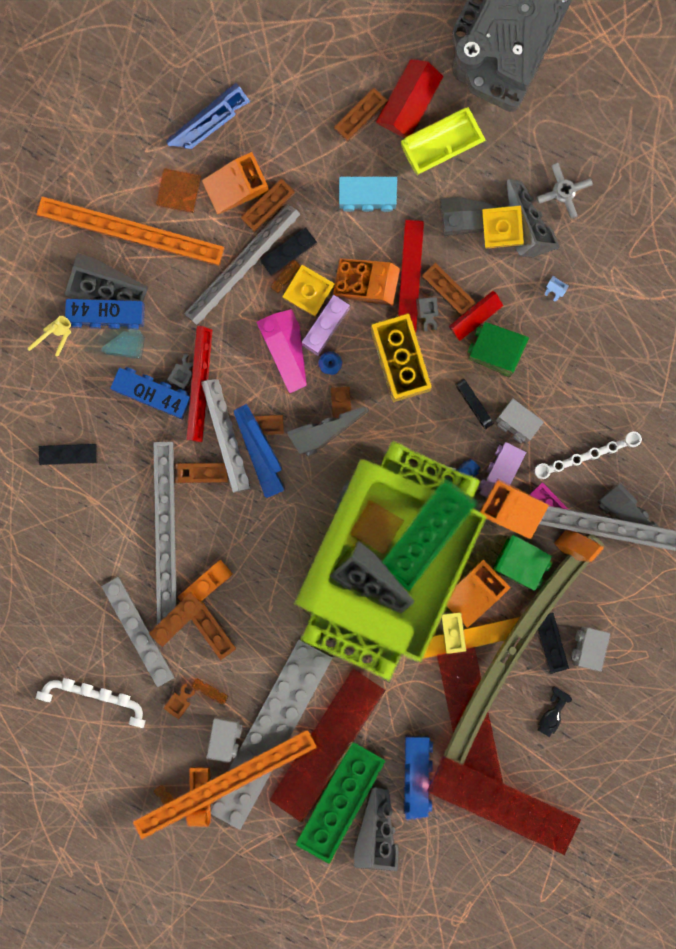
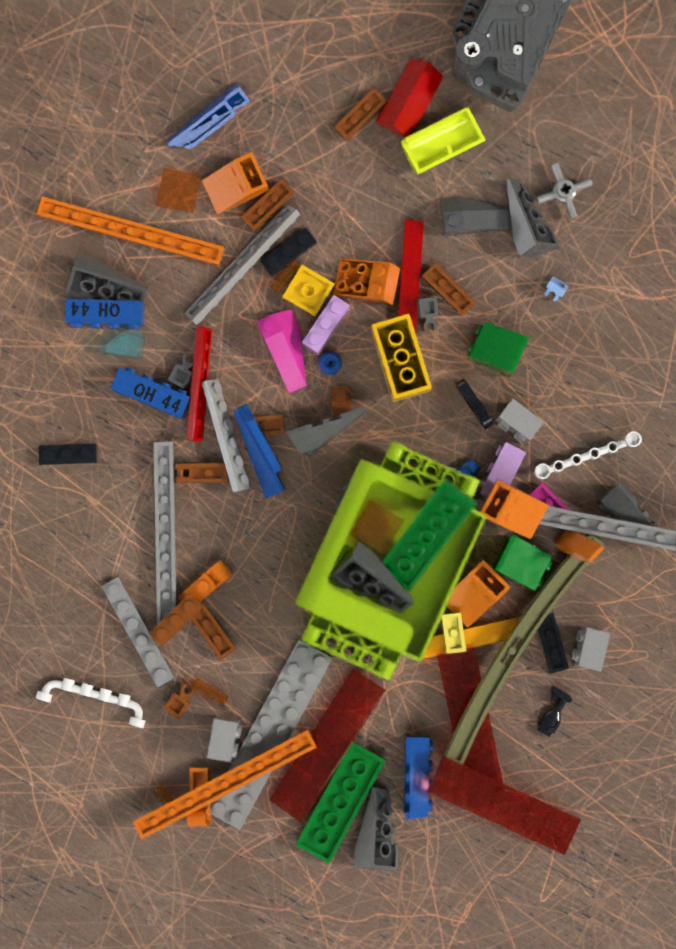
(58, 327): light yellow plant -> none
(367, 193): medium azure slope -> none
(476, 315): red tile -> none
(503, 227): yellow plate -> none

